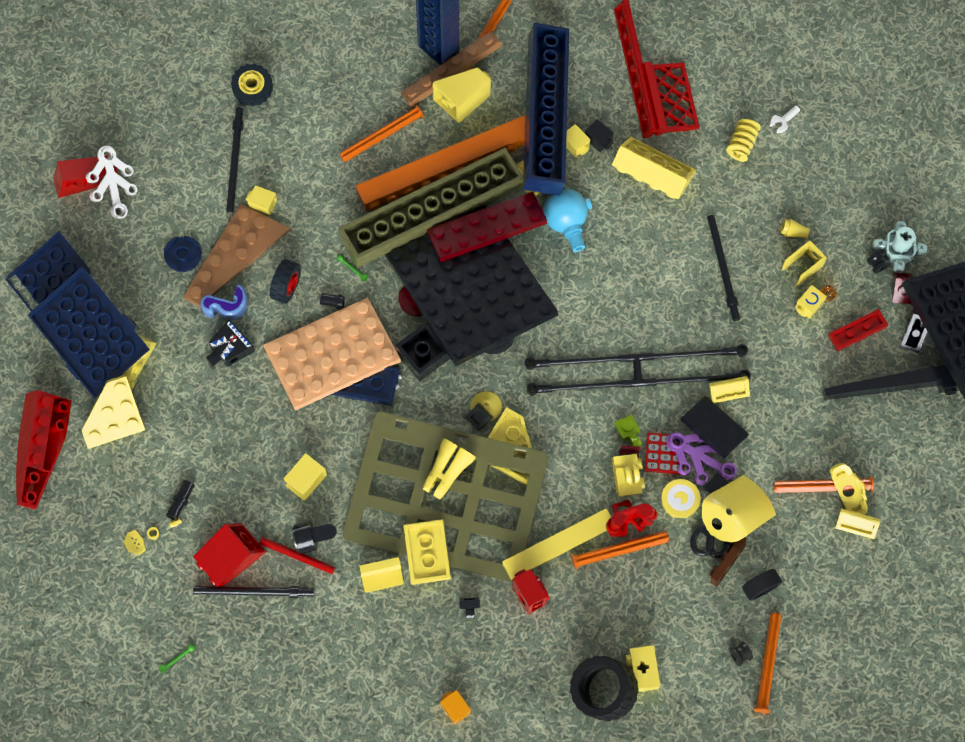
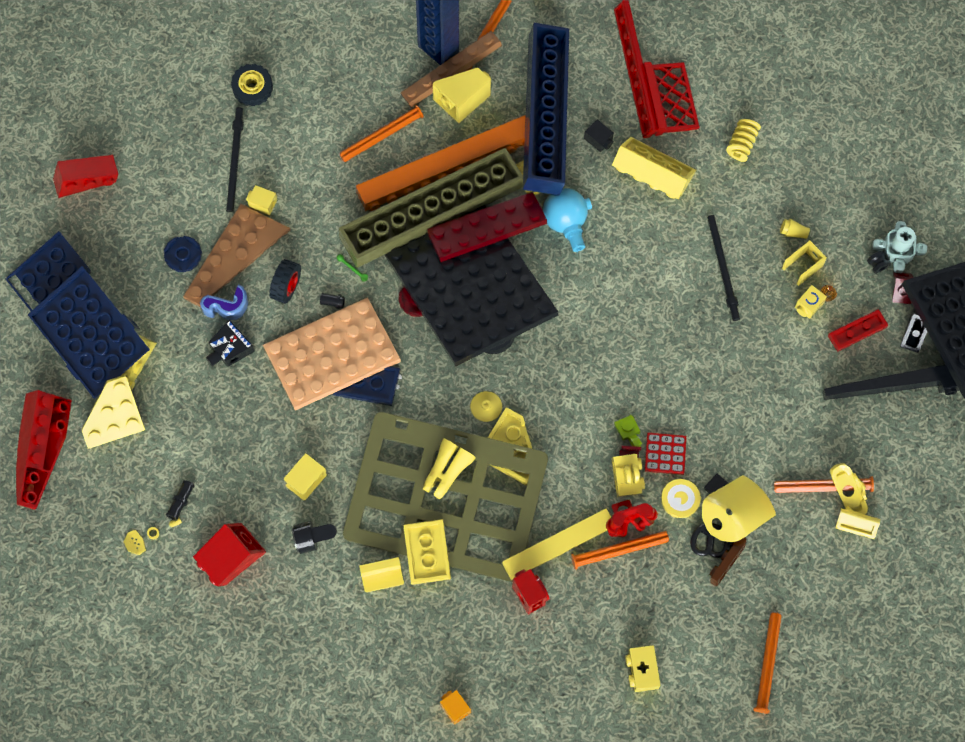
(111, 179): white plant -> none
(163, 668): bright green hinge -> none
(293, 591): black bar -> none
(294, 554): red bar -> none
(422, 352): black brick -> none
(469, 604): black tile -> none
(479, 416): pearl dark grey tile -> none
(577, 141): light yellow brick -> none
(580, 688): black tyre -> none
(636, 358): black bar -> none
(697, 456): medium lavender plant -> none
(714, 427): black tile -> none
(729, 389): light yellow plate -> none
(741, 653): pearl dark grey wheel -> none
(762, 584): black tyre -> none
(784, 119): white bar -> none

